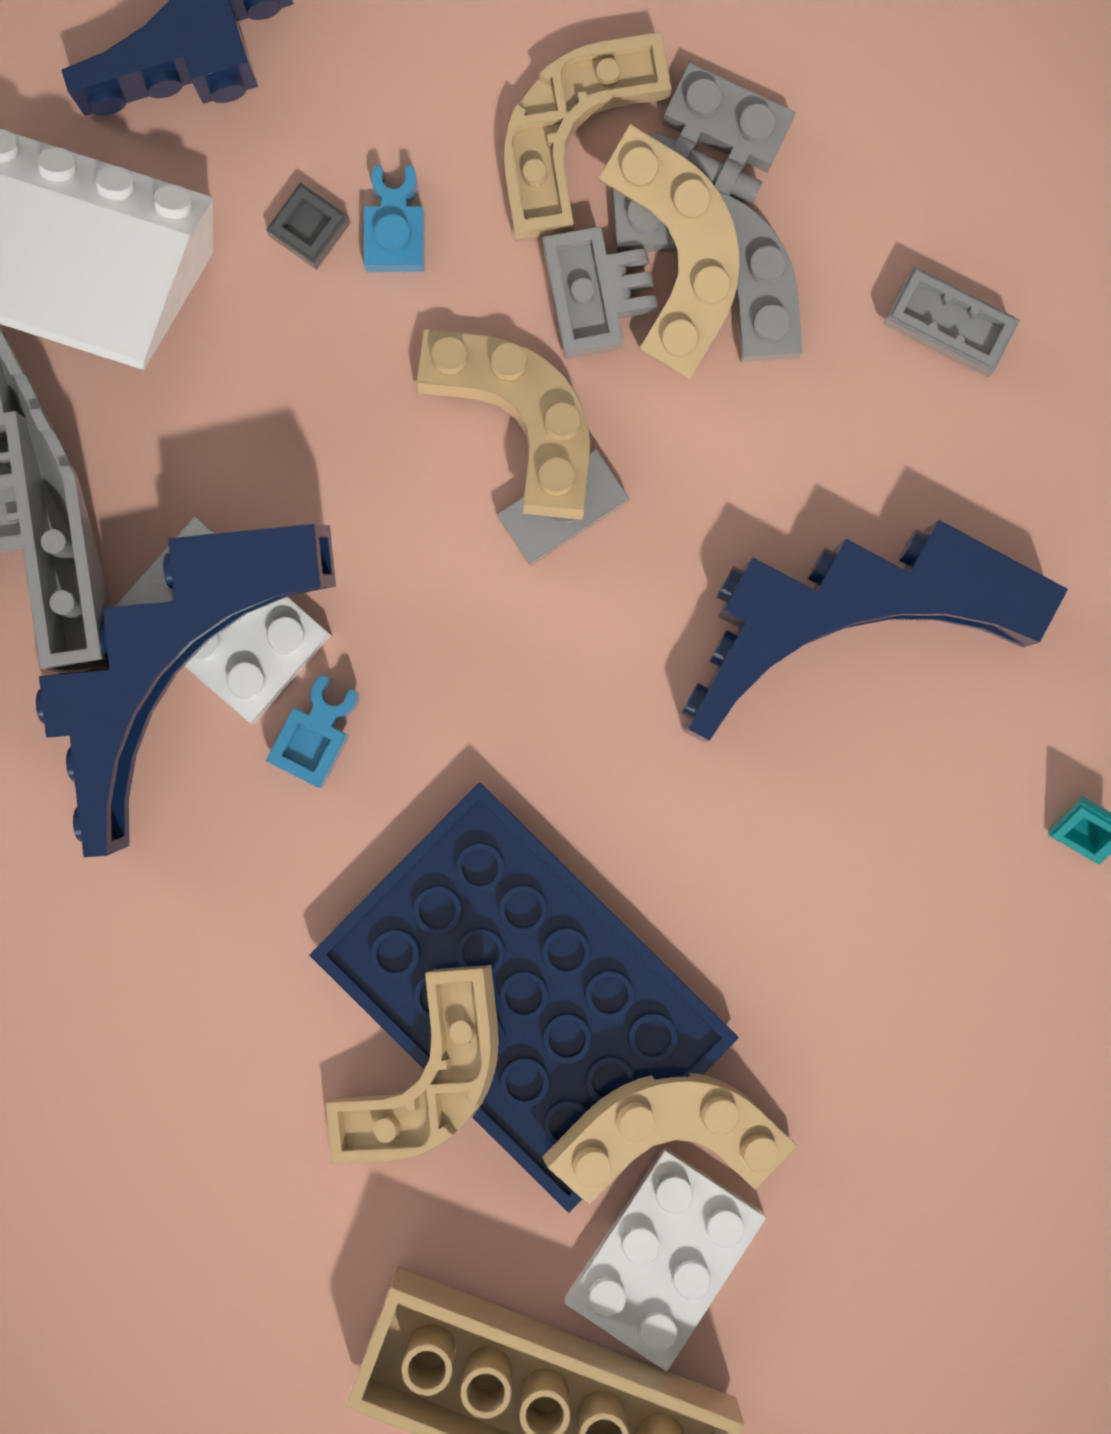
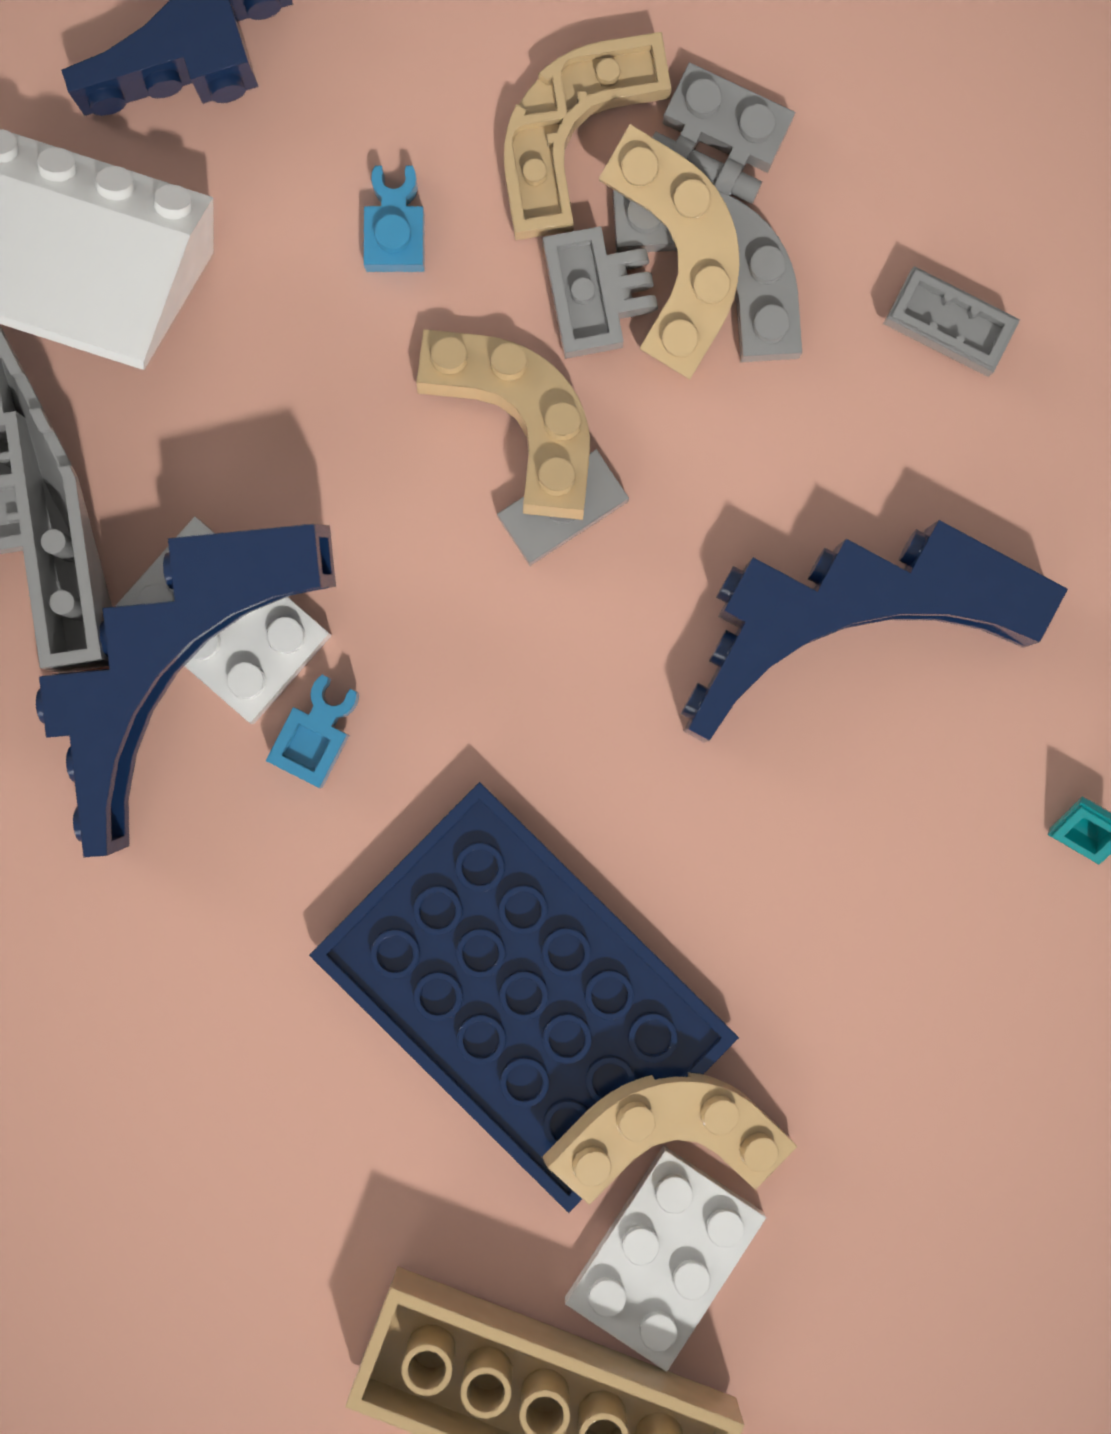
(308, 226): dark grey tile -> none
(449, 1088): tan plate -> none

